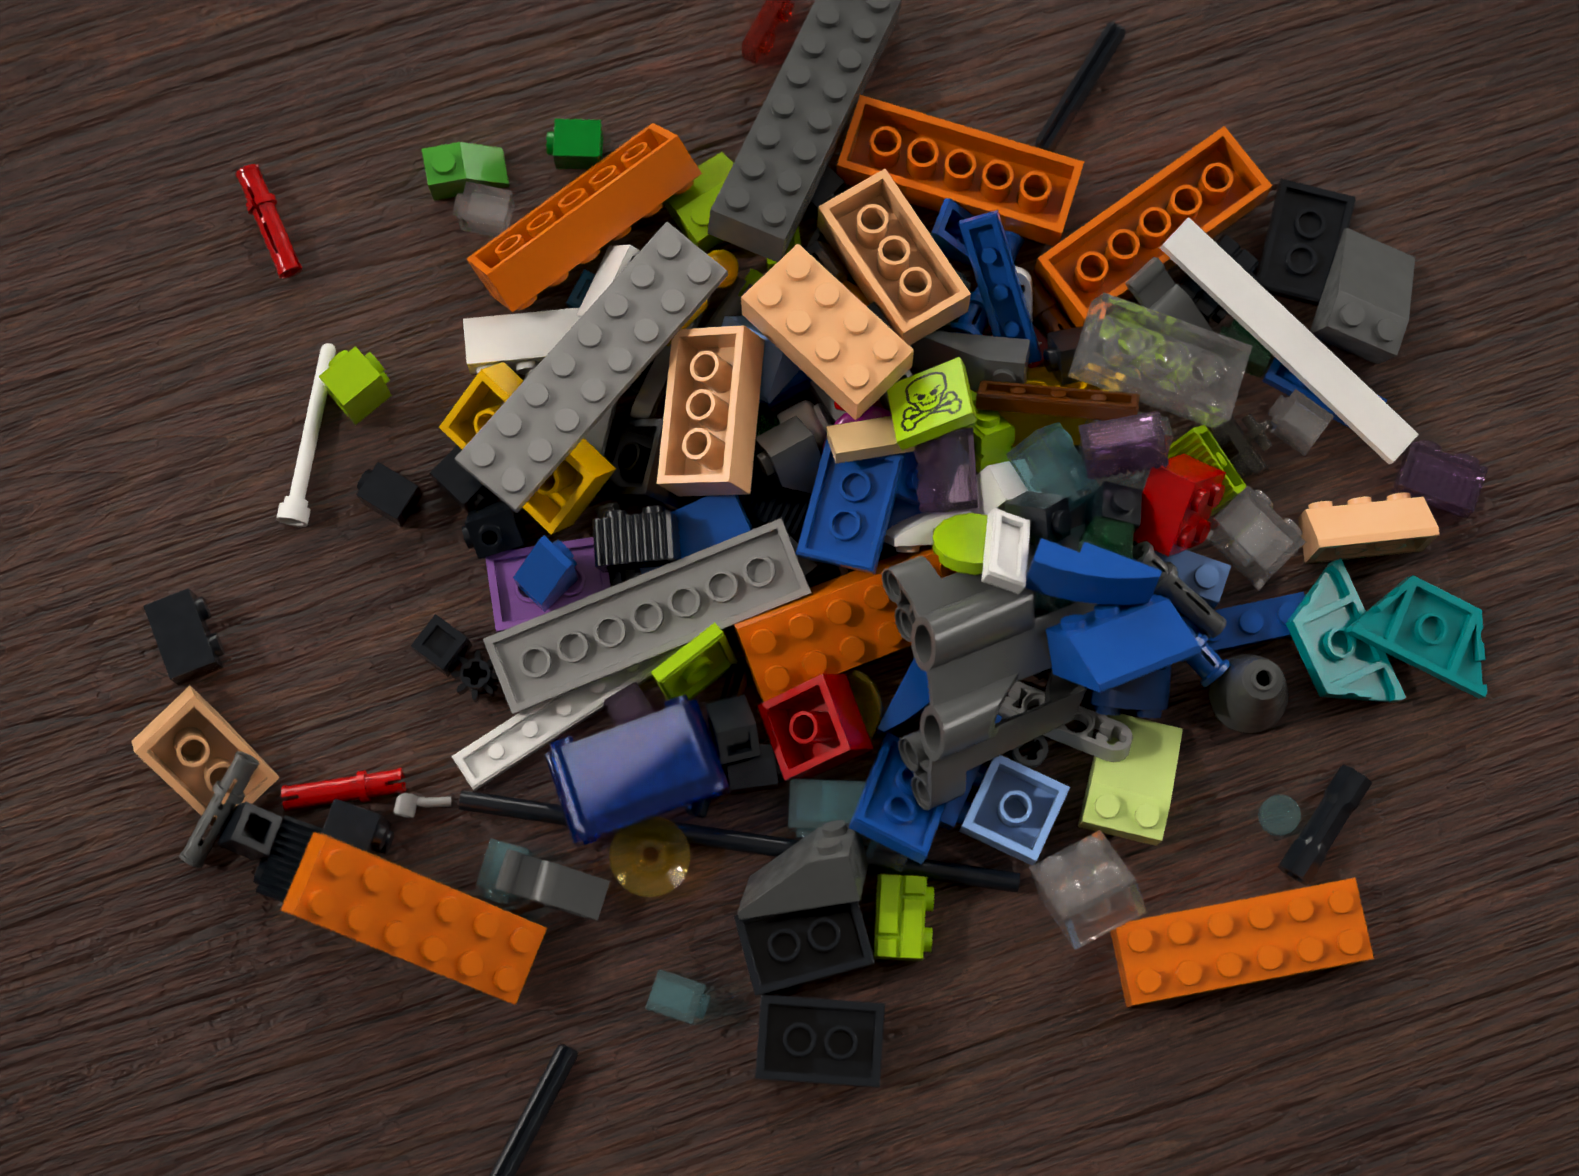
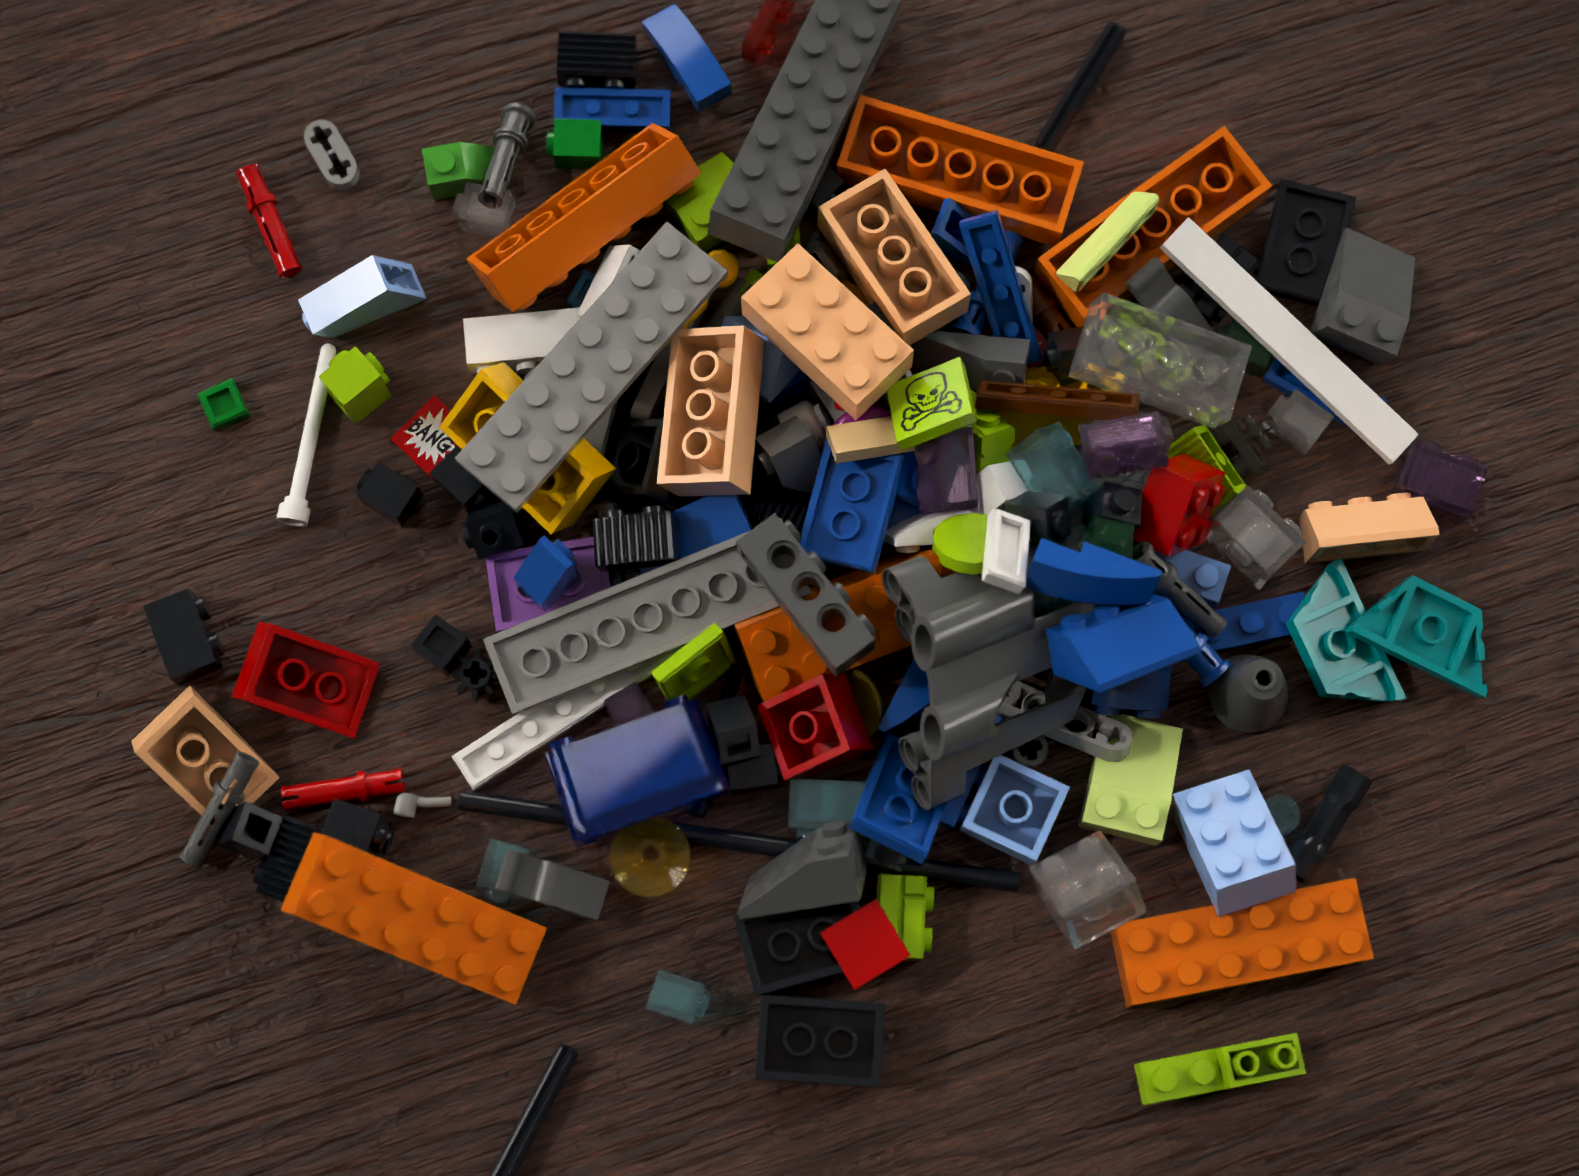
(223, 404): none -> green tile
(306, 679): none -> red slope
(323, 158): none -> light grey beam
(361, 296): none -> light blue slope
(423, 438): none -> sticker
(509, 143): none -> dark grey pin
(596, 60): none -> black brick
(615, 107): none -> blue plate
(688, 57): none -> blue slope
(836, 649): none -> dark grey brick
(865, 944): none -> red sticker
(1107, 239): none -> yellowish green slope
(1219, 1068): none -> lime slope
(1234, 843): none -> light blue brick

